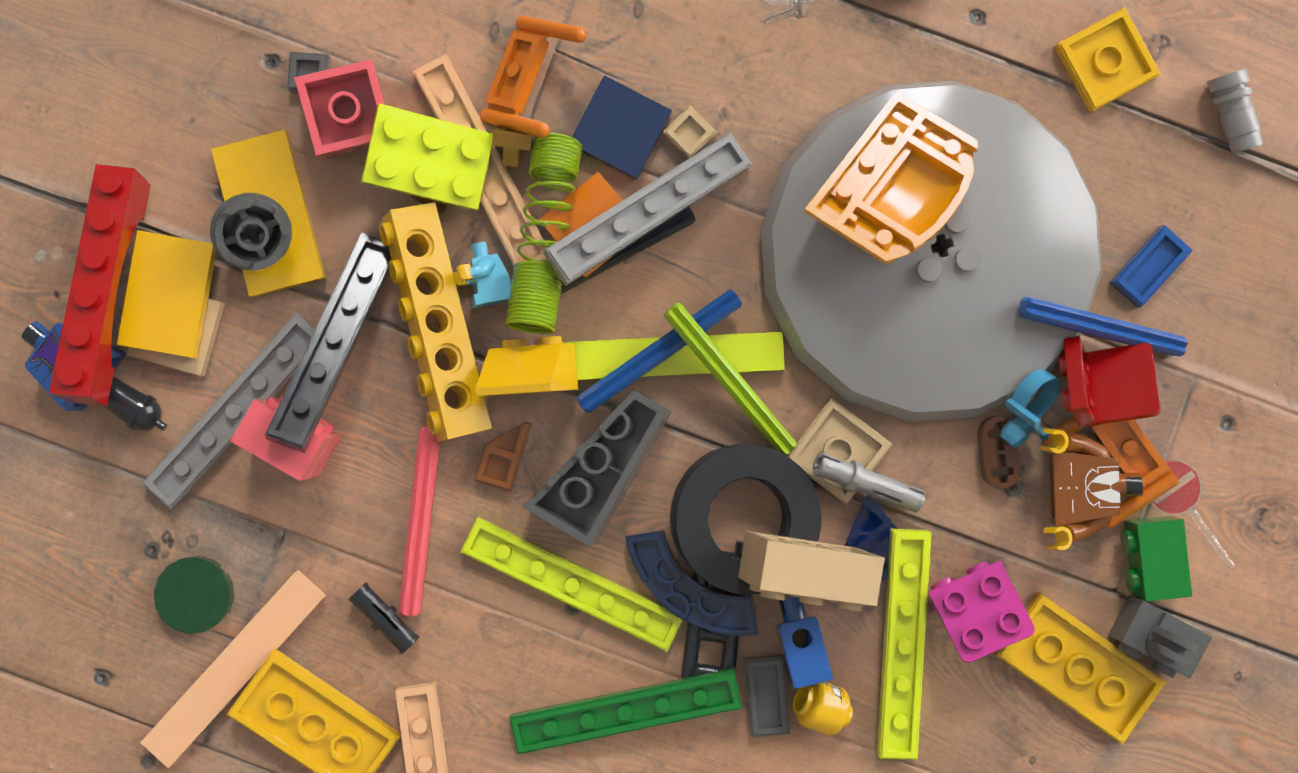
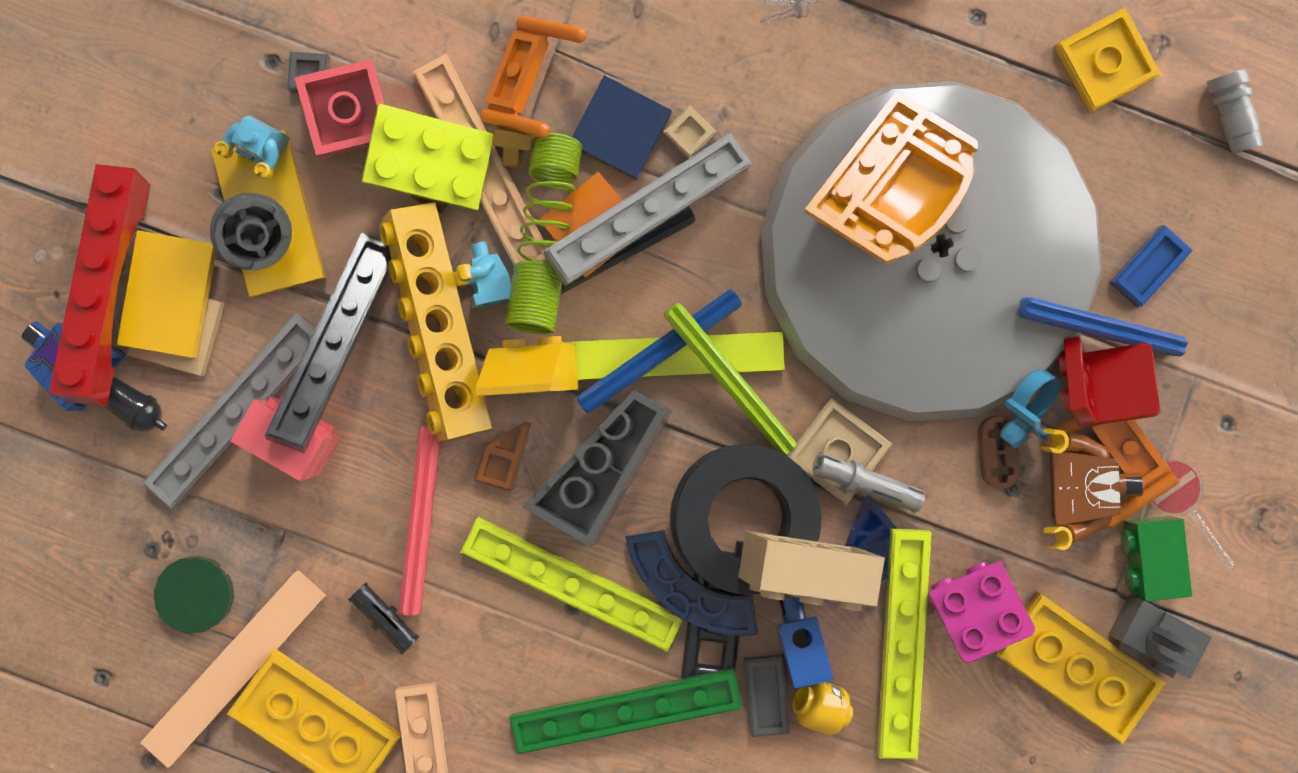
(254, 141): none -> medium azure piece

